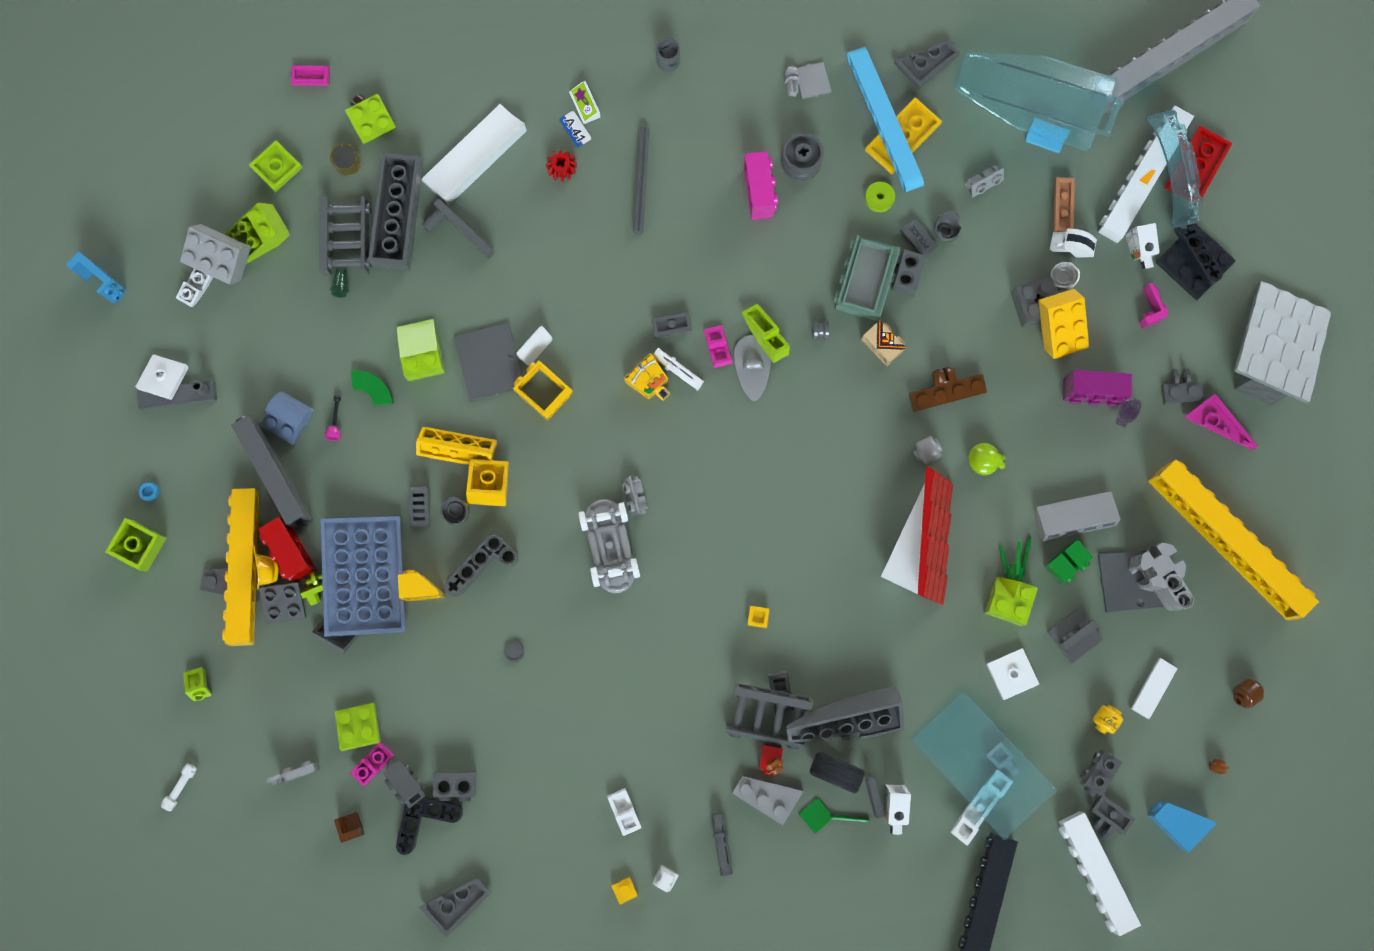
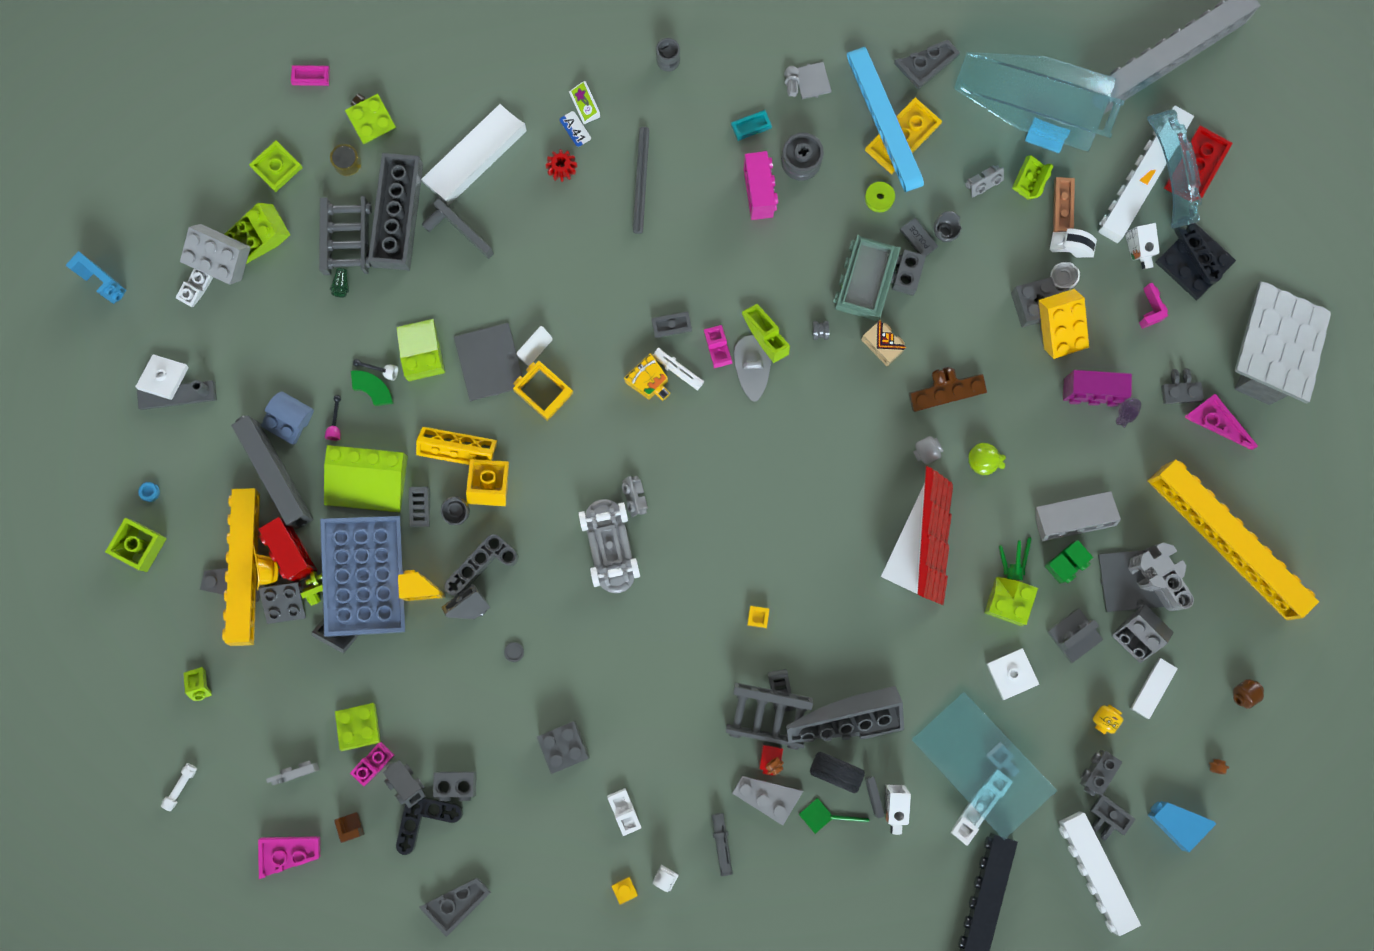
(281, 853): none -> dark pink wing
(364, 478): none -> lime slope
(389, 371): none -> hinge
(466, 605): none -> dark grey slope
(563, 747): none -> dark grey brick
(751, 125): none -> teal tile
(1032, 178): none -> lime bracket
(1143, 634): none -> dark grey slope

